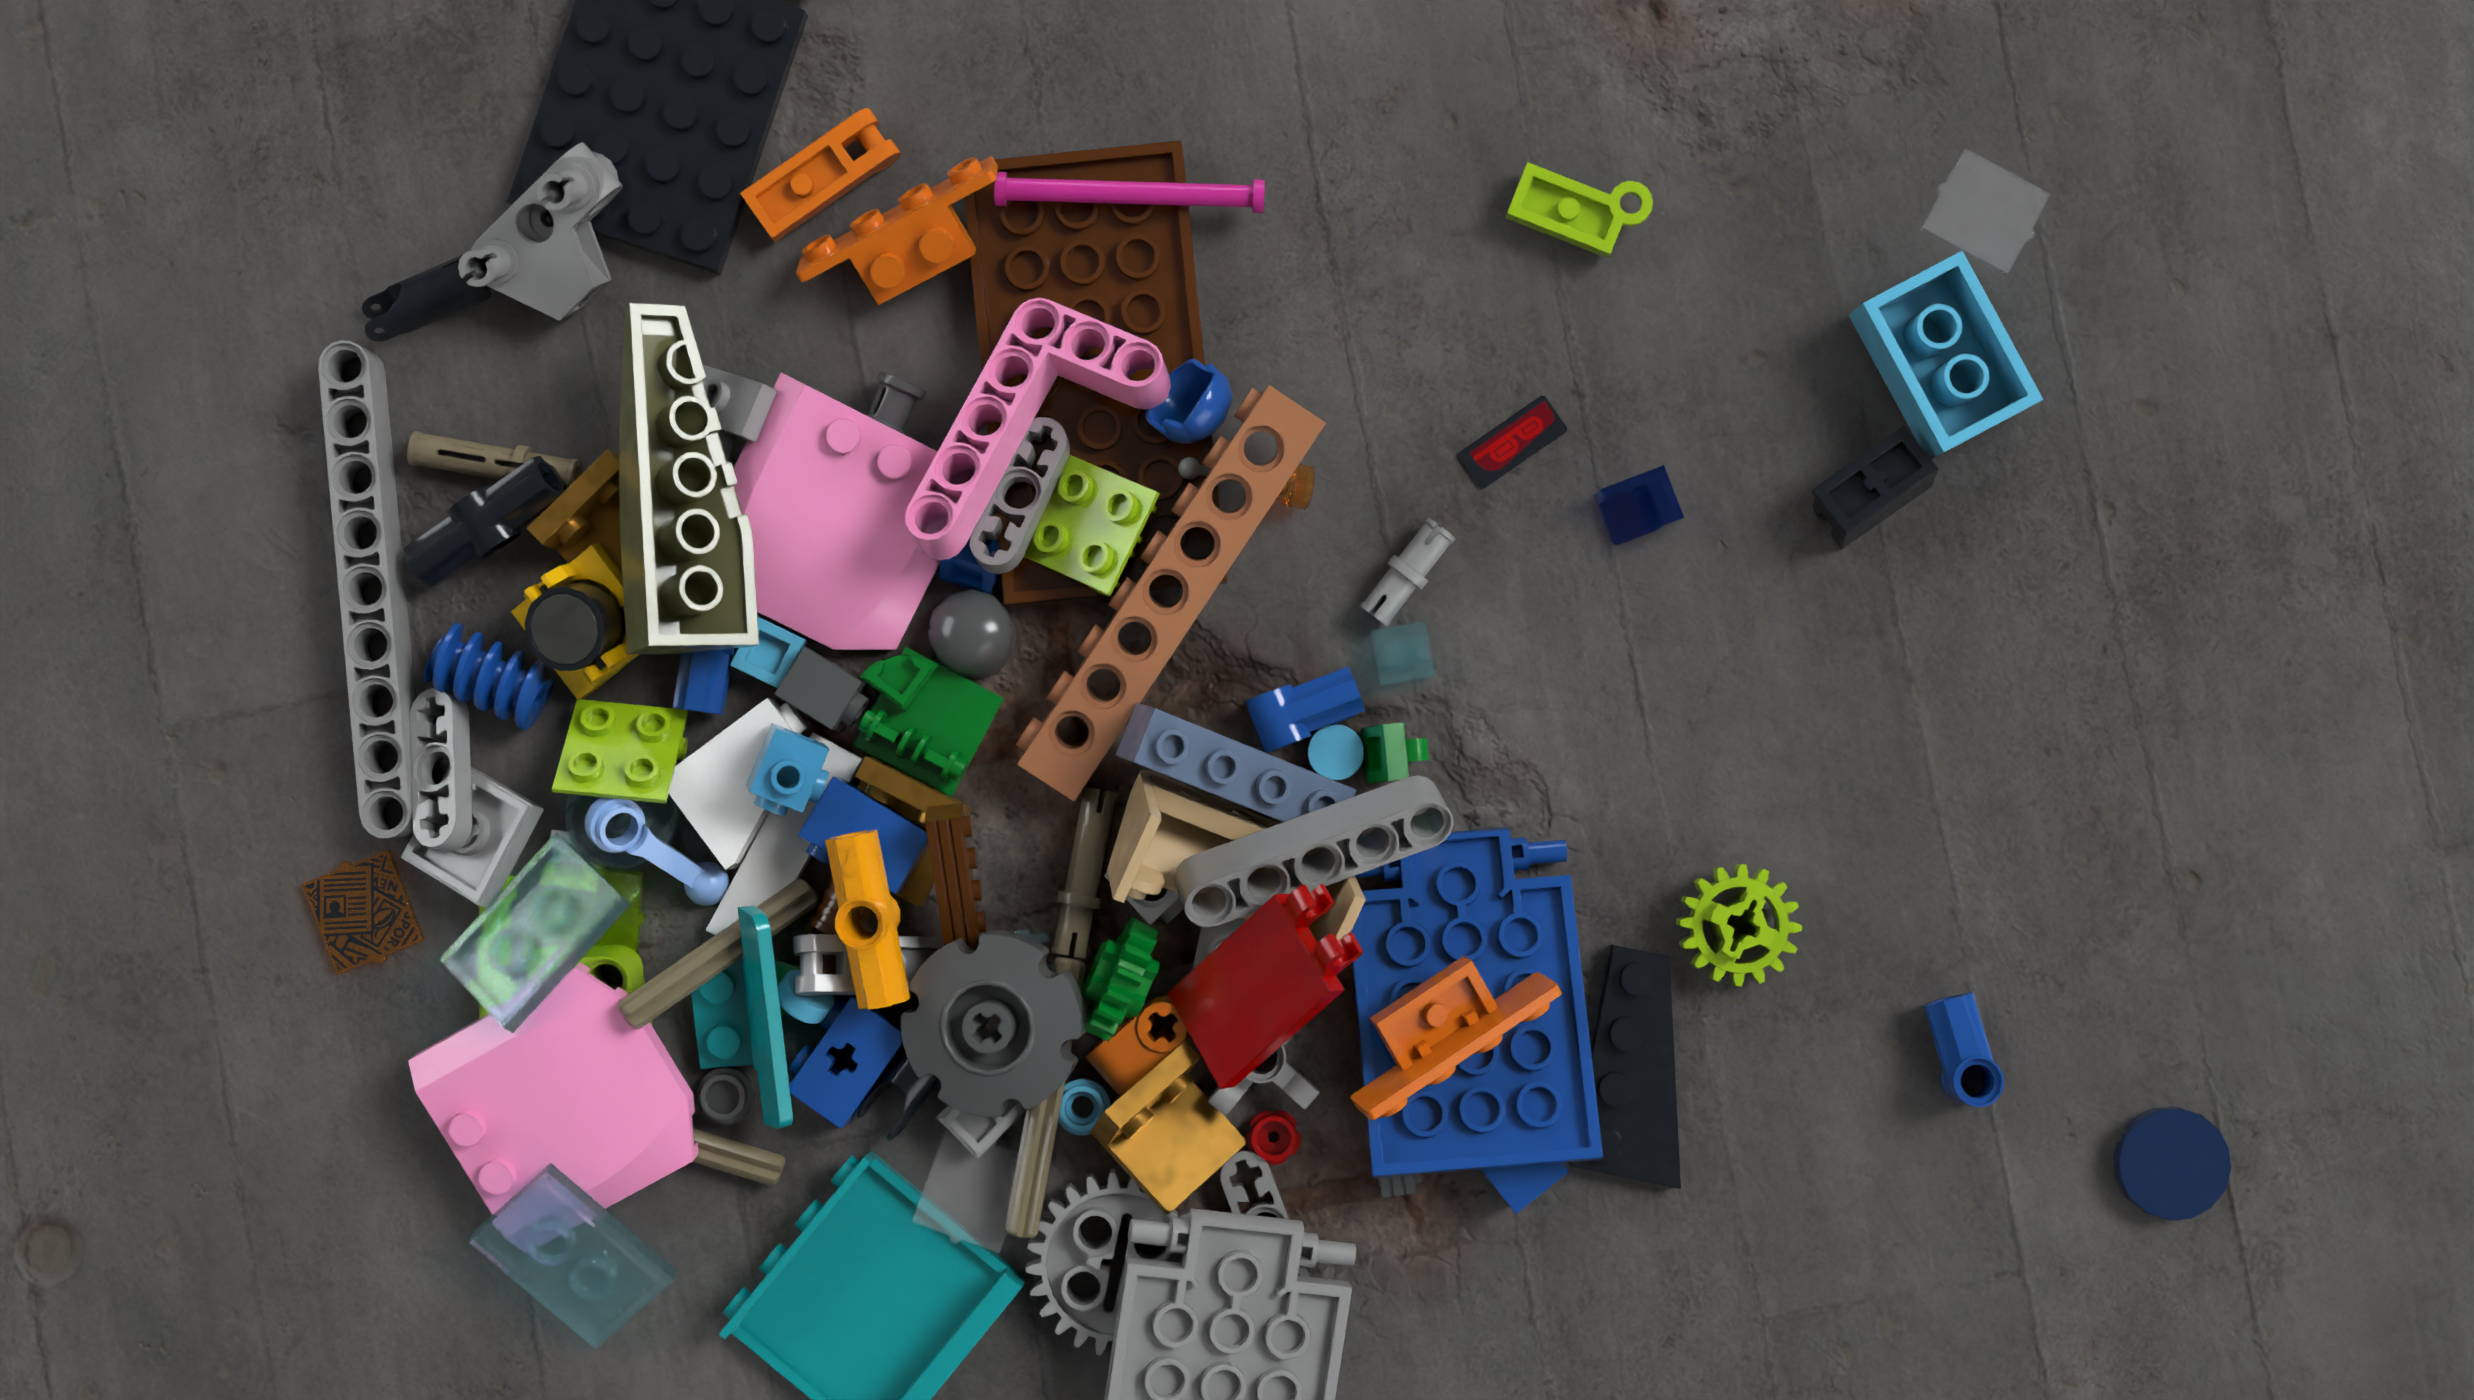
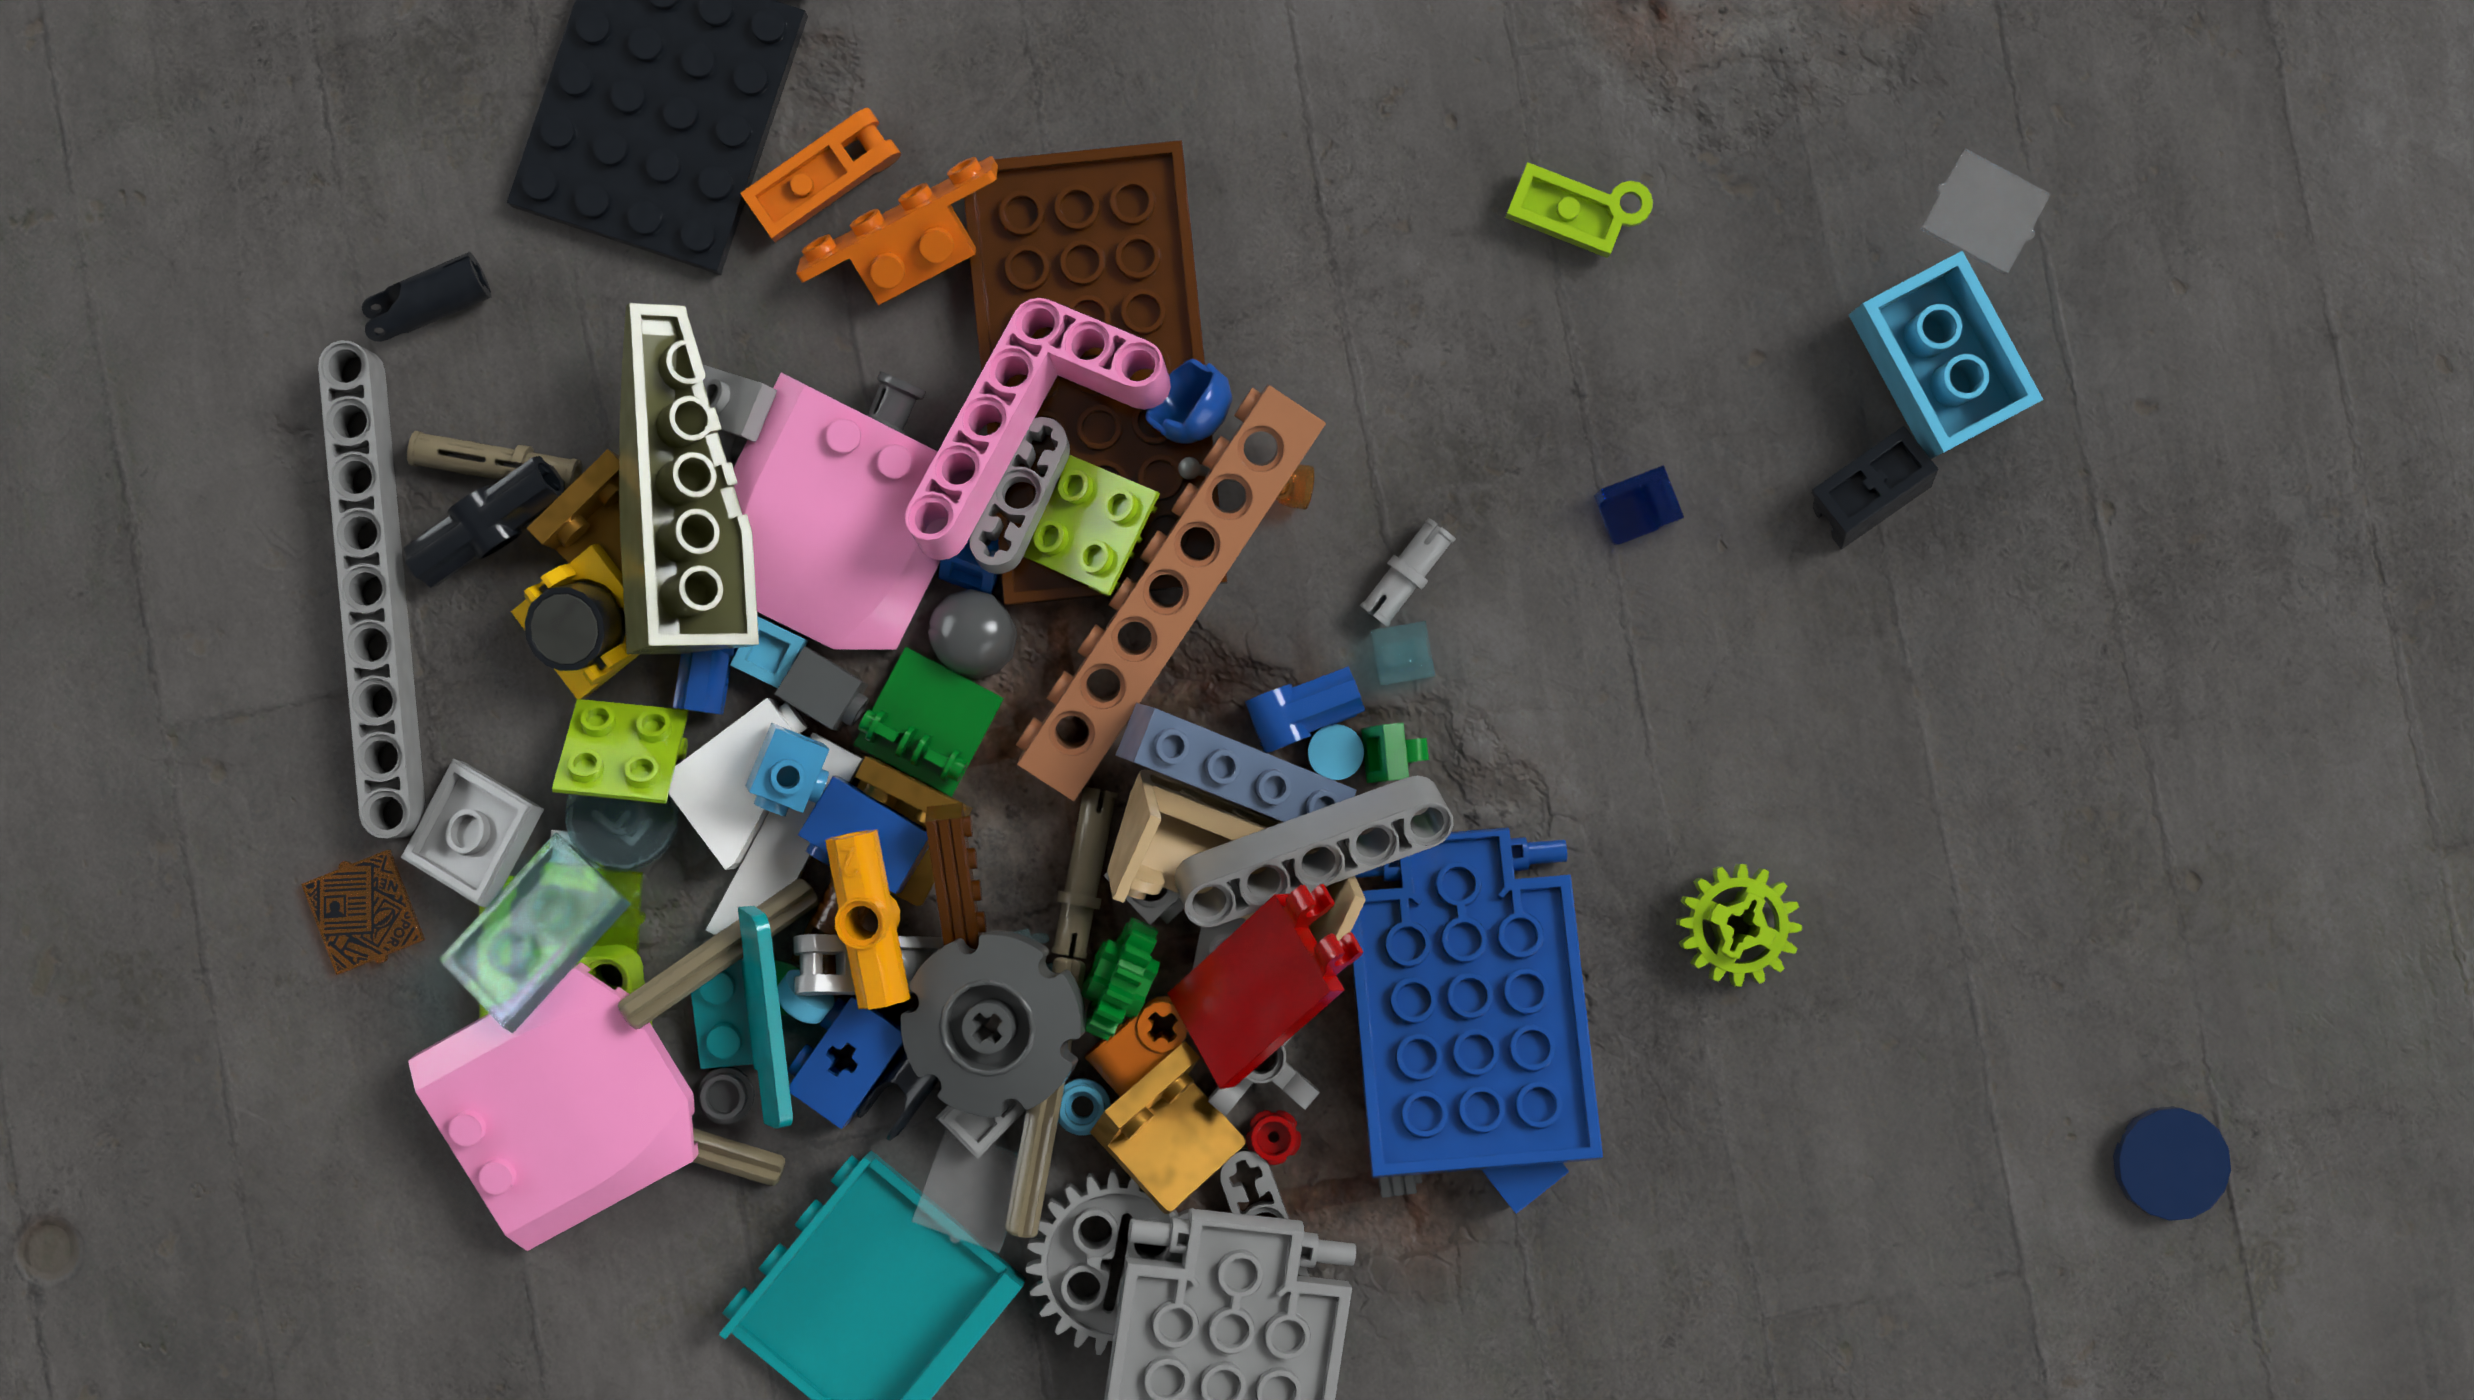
(426, 748): light grey beam -> none
(488, 677): blue piece -> none
(546, 263): light grey piece -> none
(573, 1256): clear light blue tile -> none
(703, 881): light blue piece -> none
(900, 677): green tile -> none
(1129, 192): dark pink bar -> none
(1442, 1026): orange bracket -> none
(1512, 442): sticker -> none
(1636, 1070): black wing -> none
(1963, 1043): blue piece -> none

